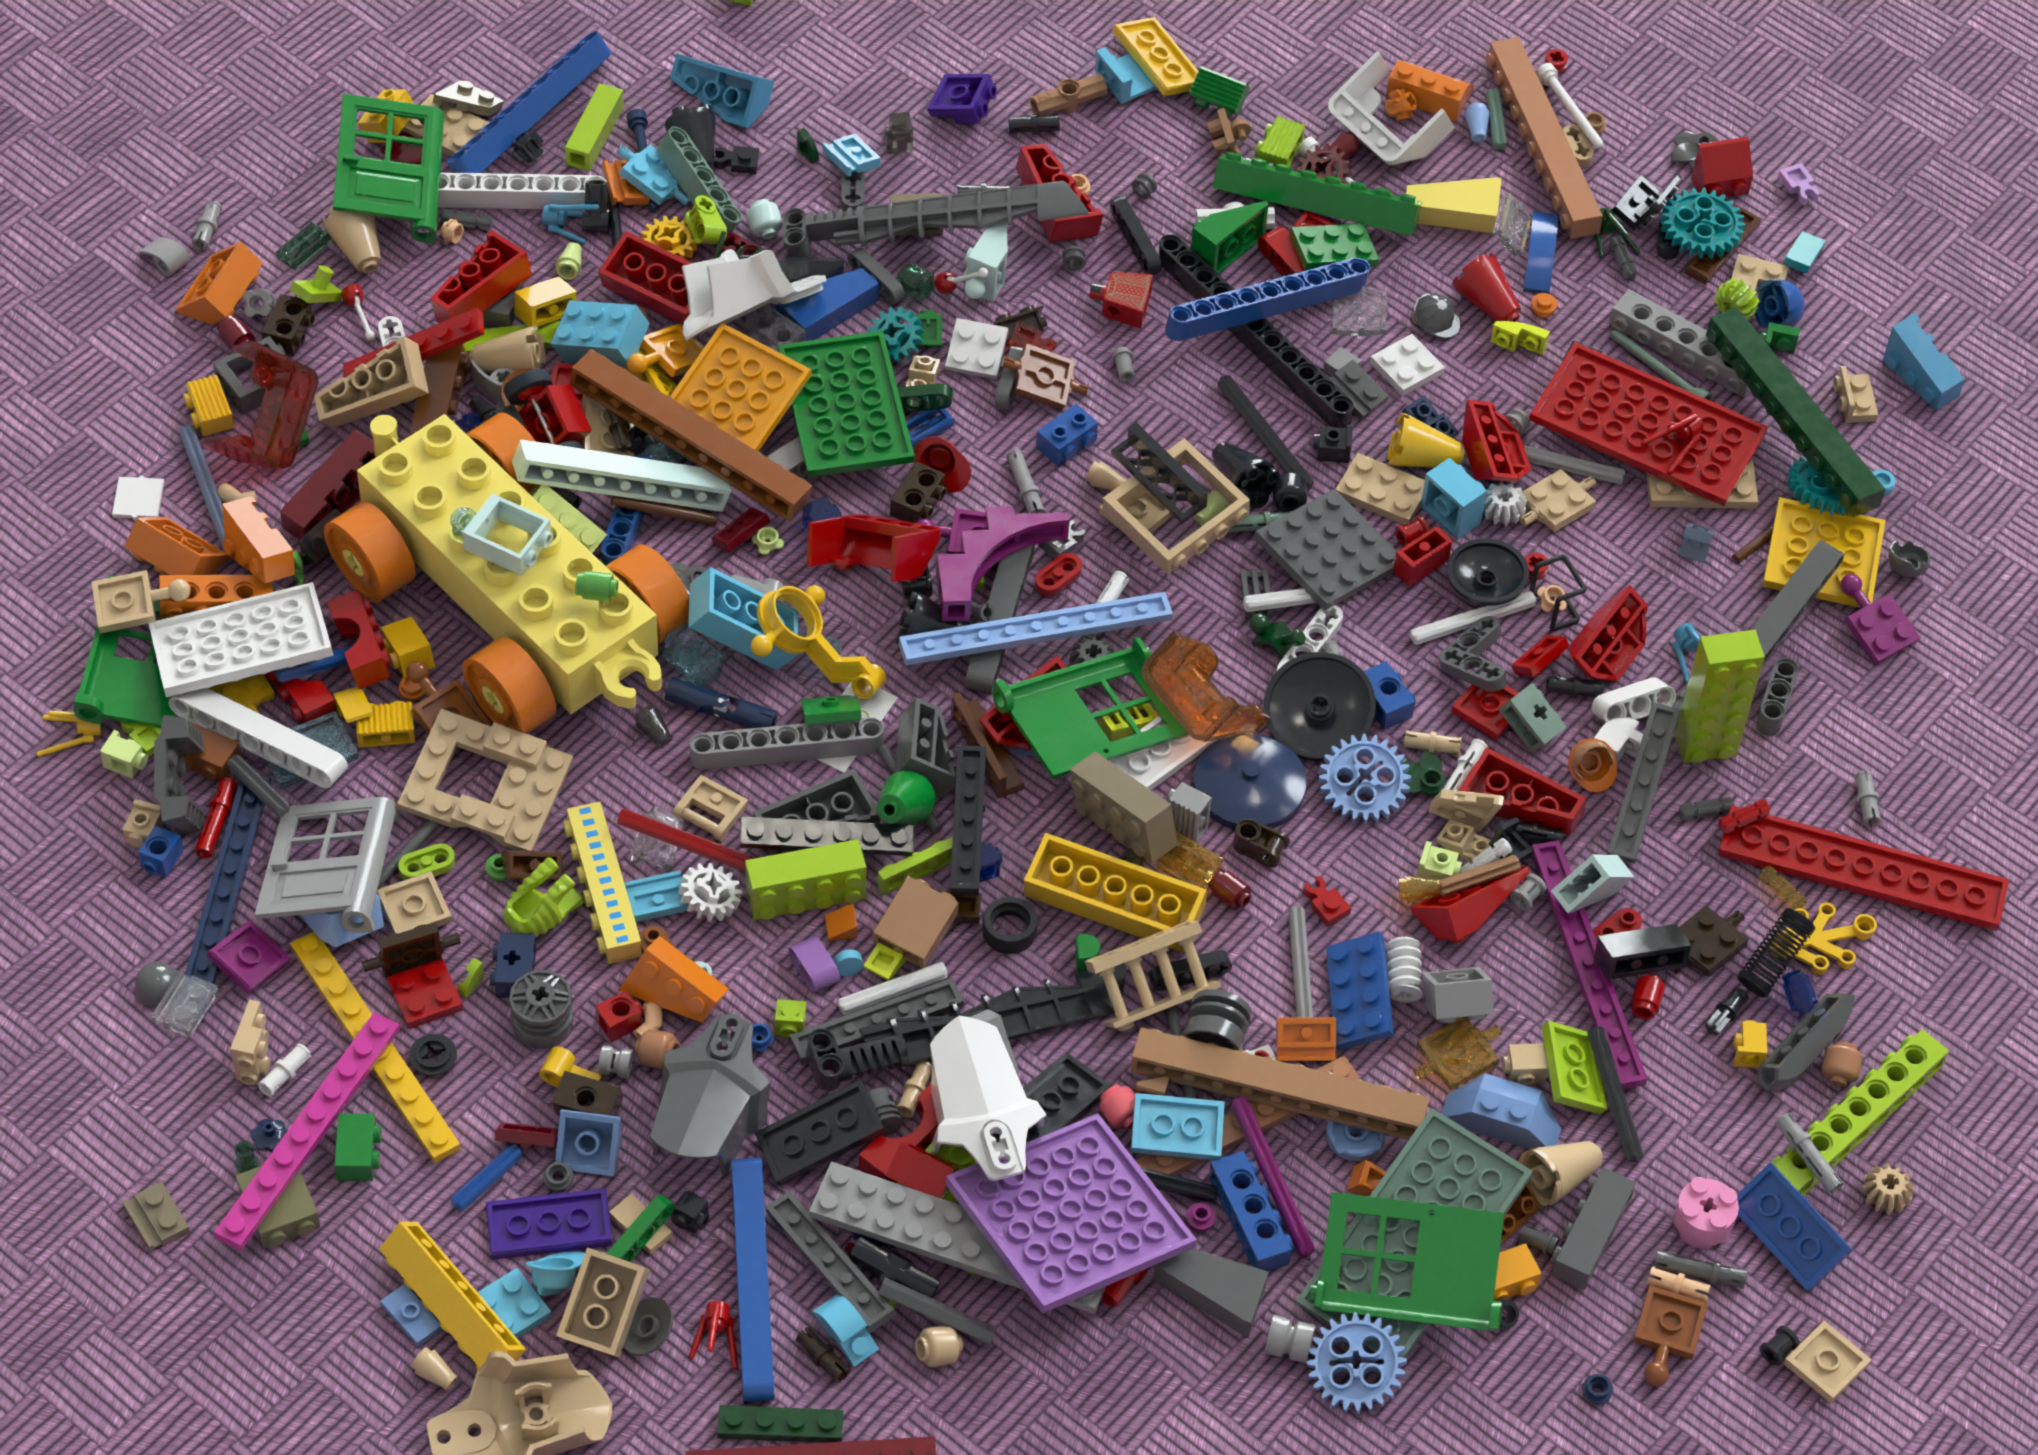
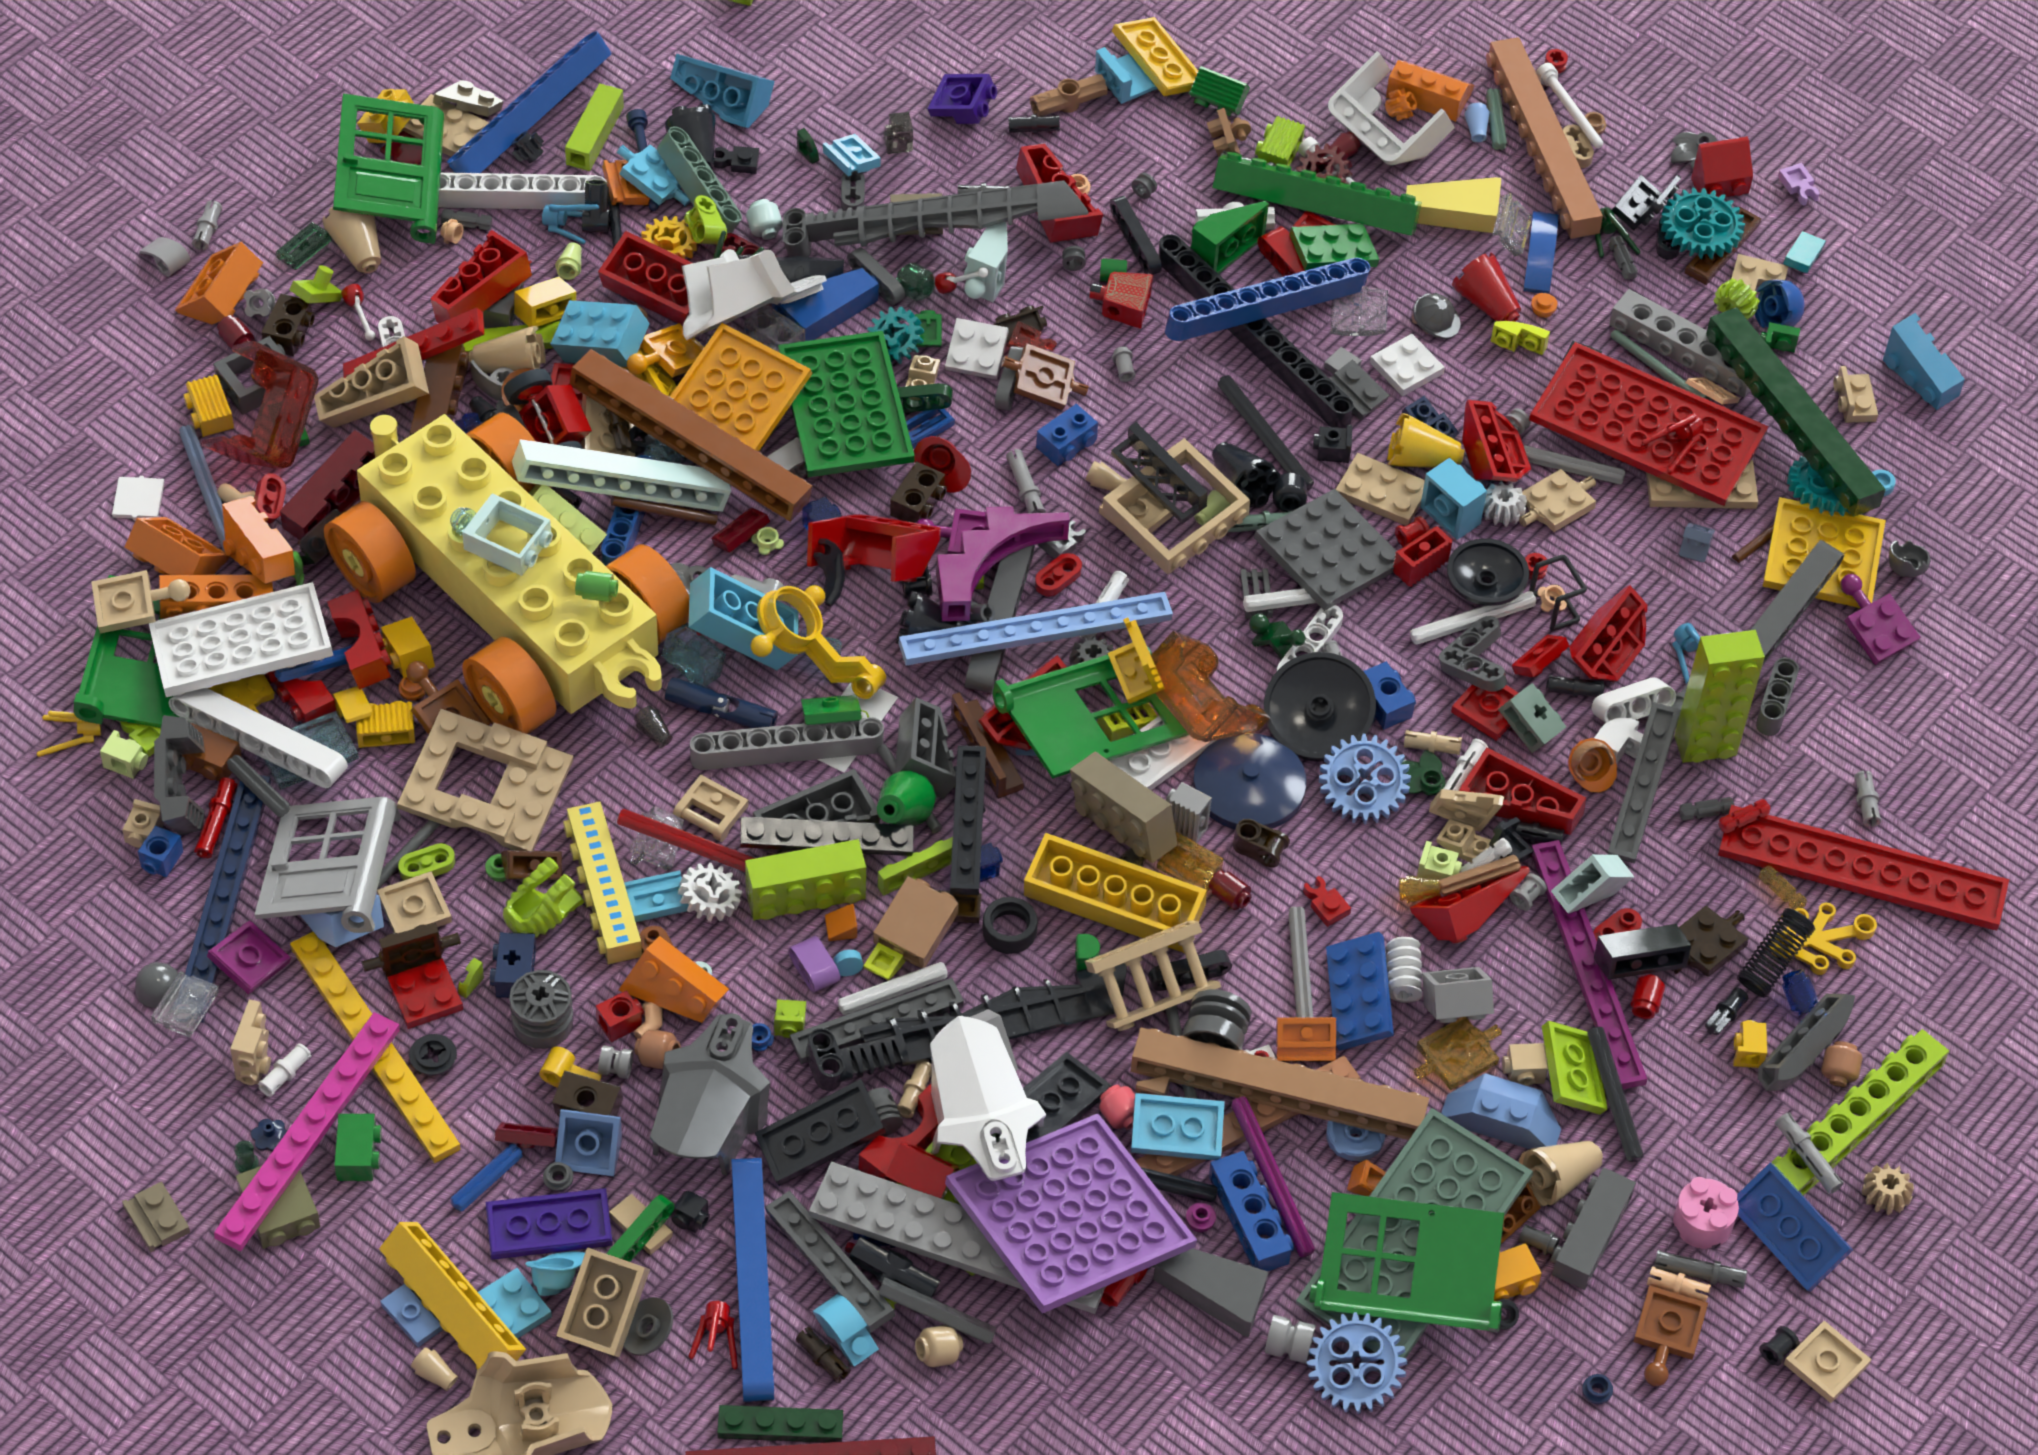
(270, 501): none -> red plate
(833, 568): none -> black piece
(1111, 265): none -> green brick
(1135, 666): none -> yellow plate
(1712, 390): none -> light nougat window

